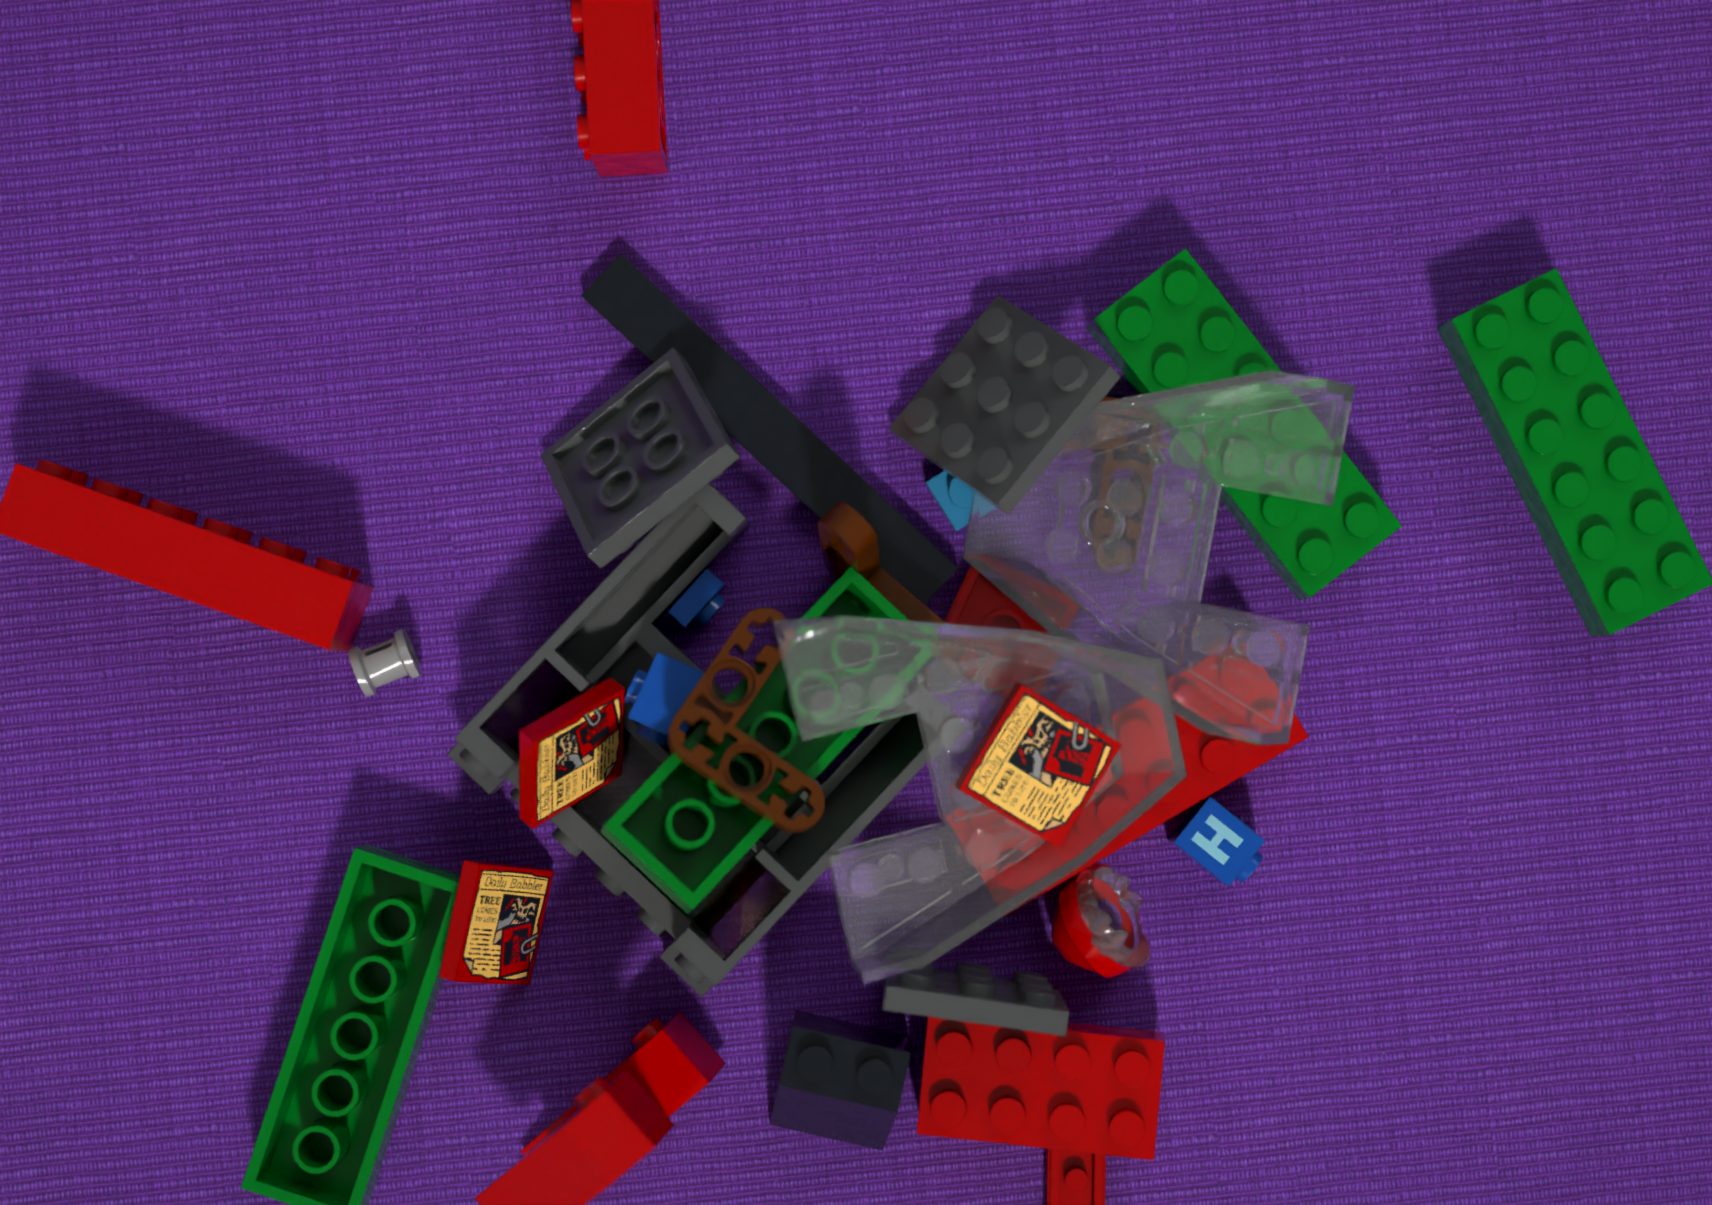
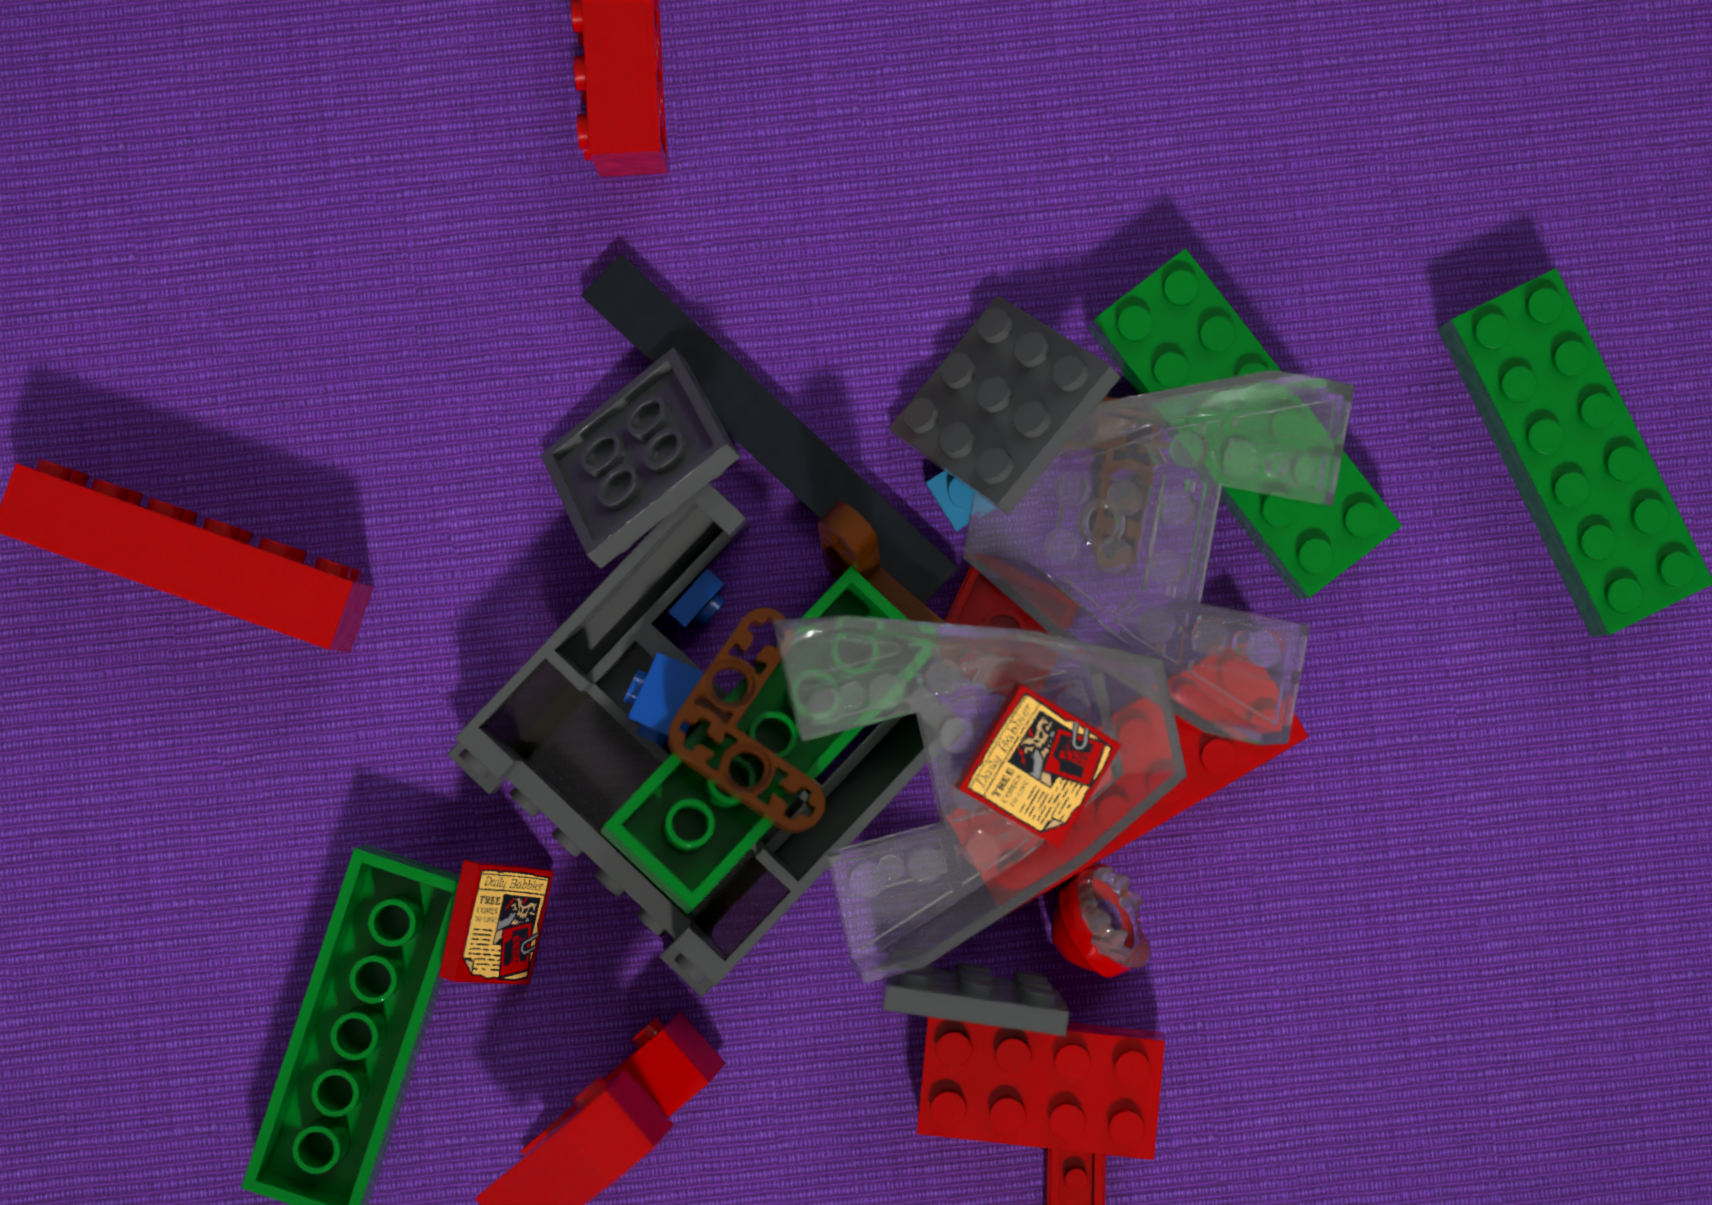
(384, 662): light grey bush -> none
(570, 752): tile -> none
(841, 1080): black slope -> none
(1218, 842): blue brick -> none

